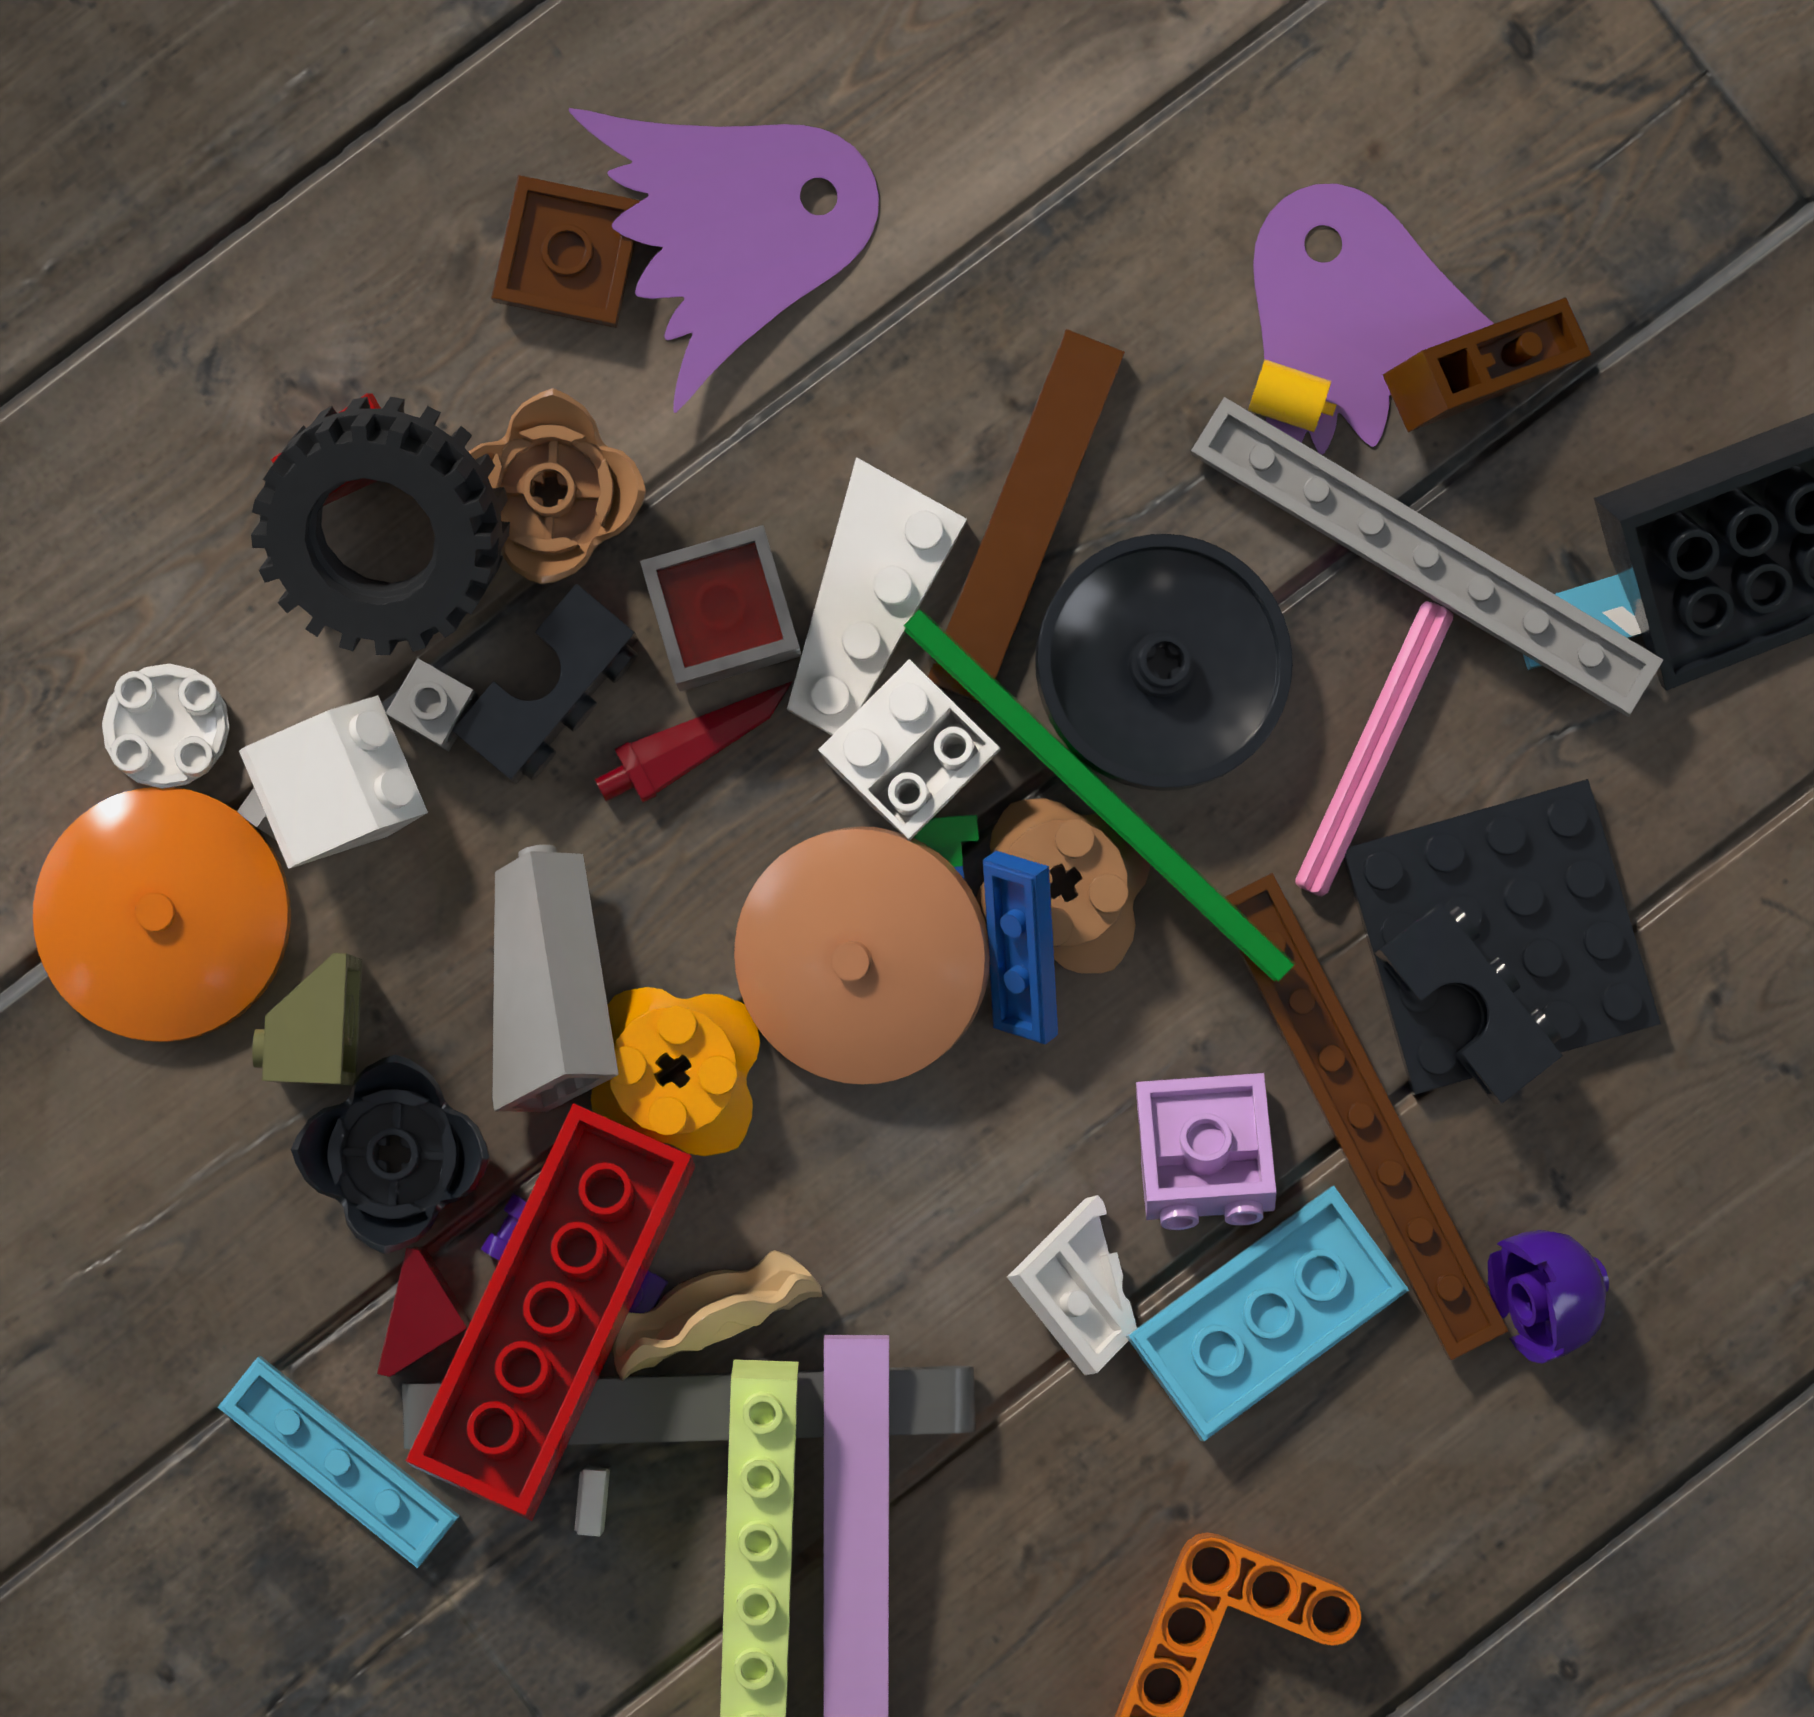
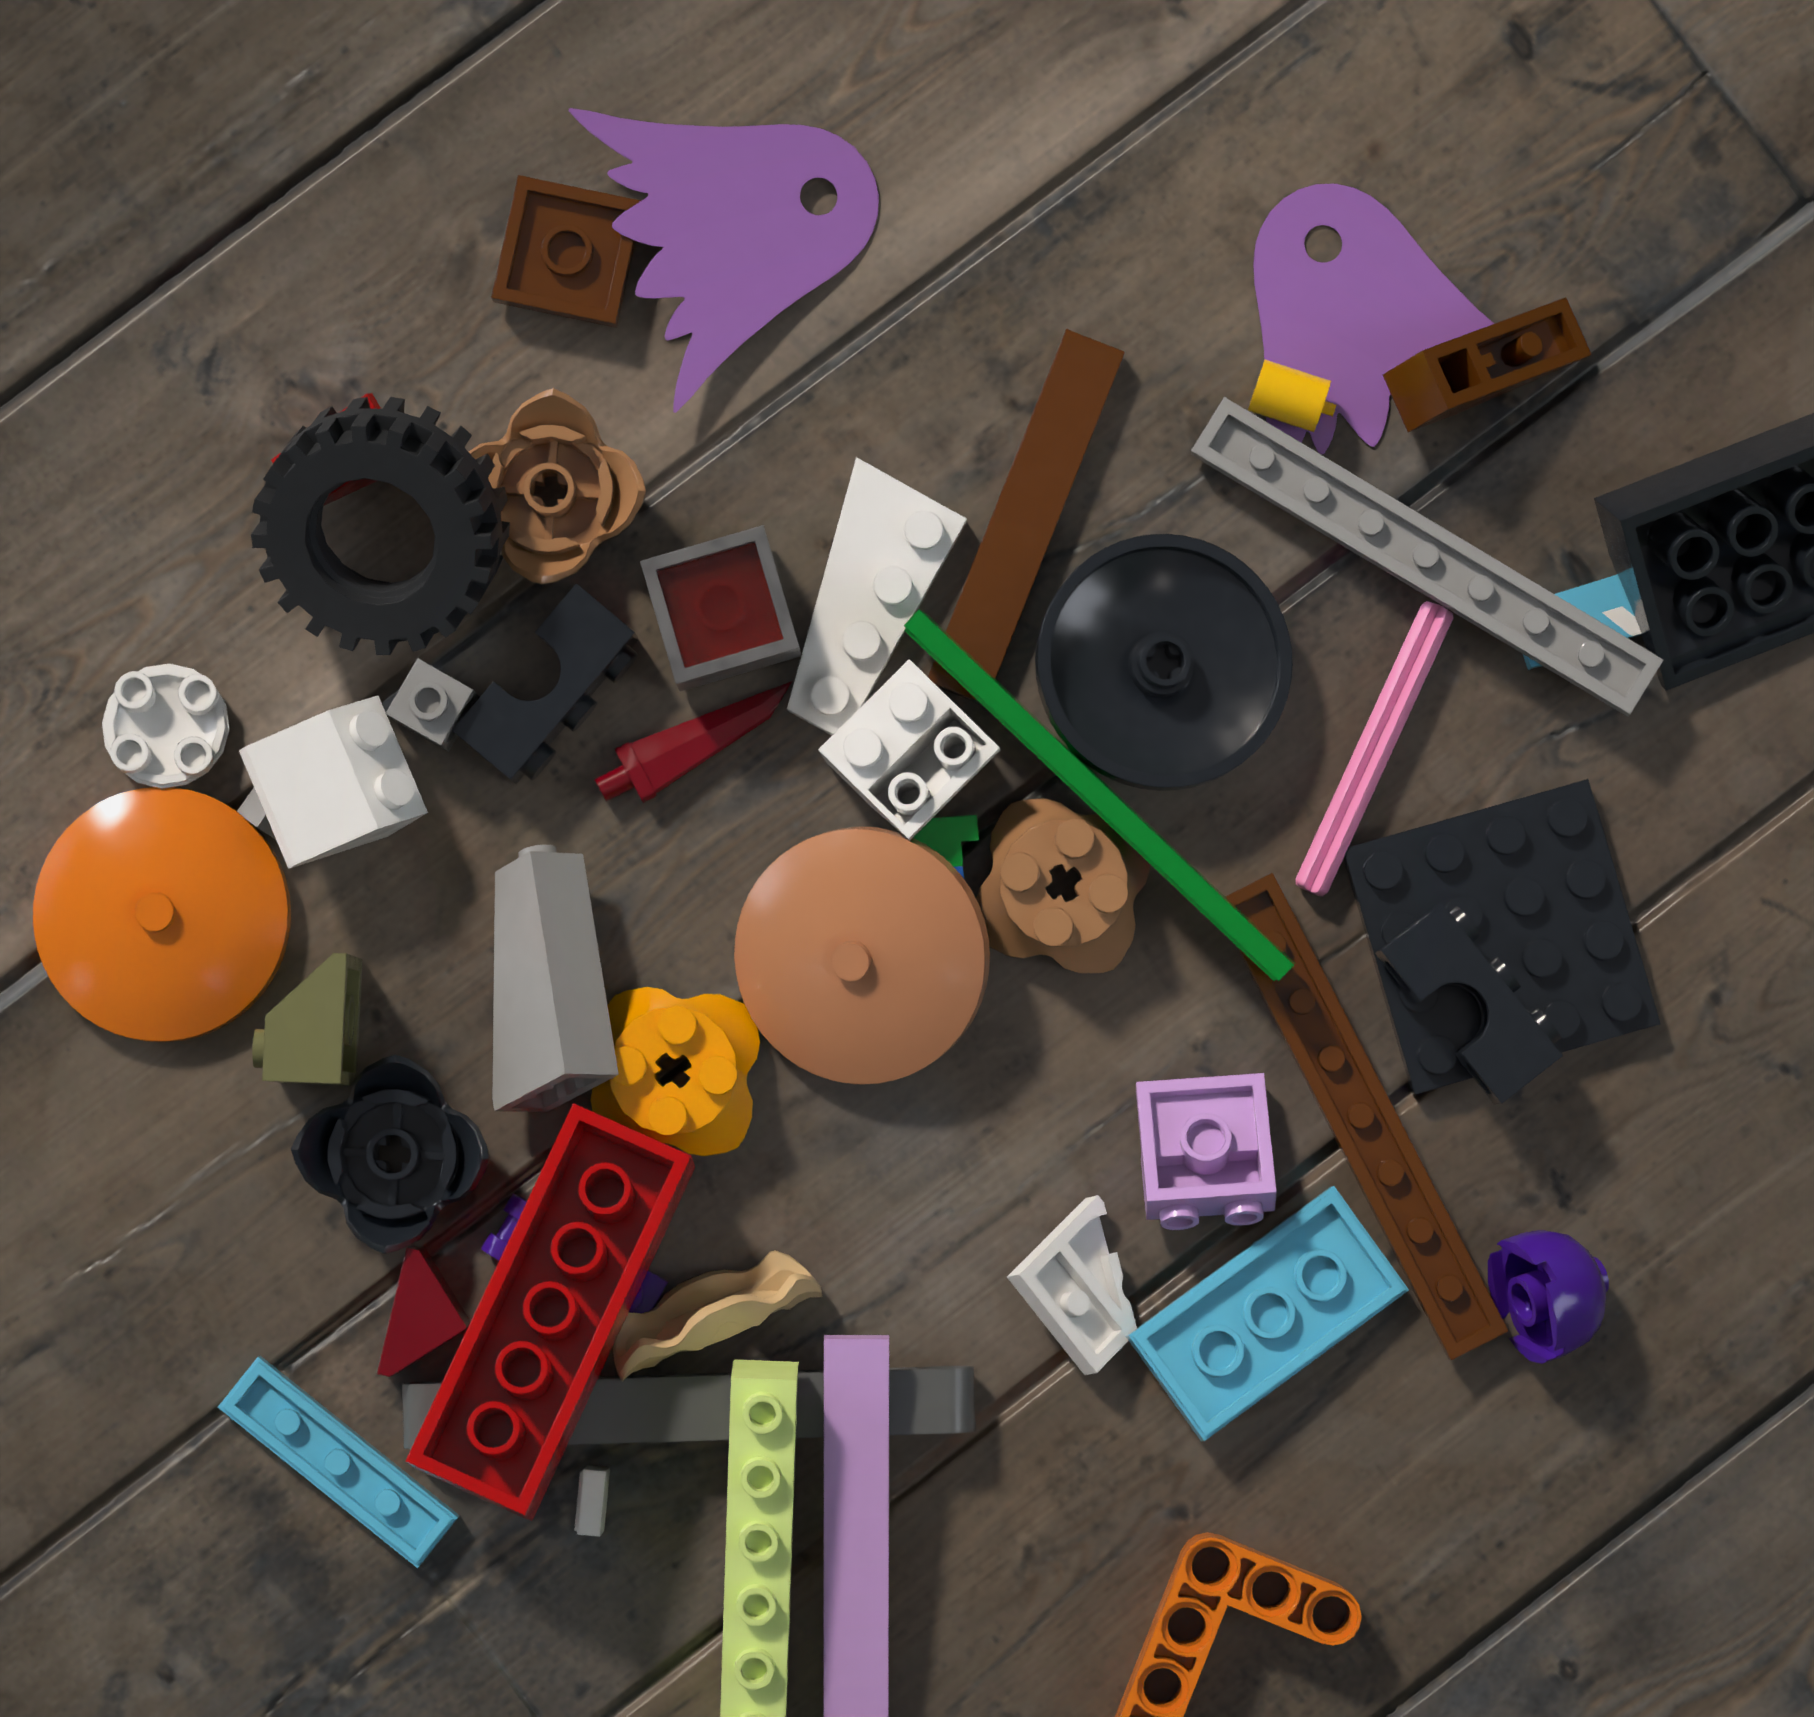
(1020, 947): blue tile -> none

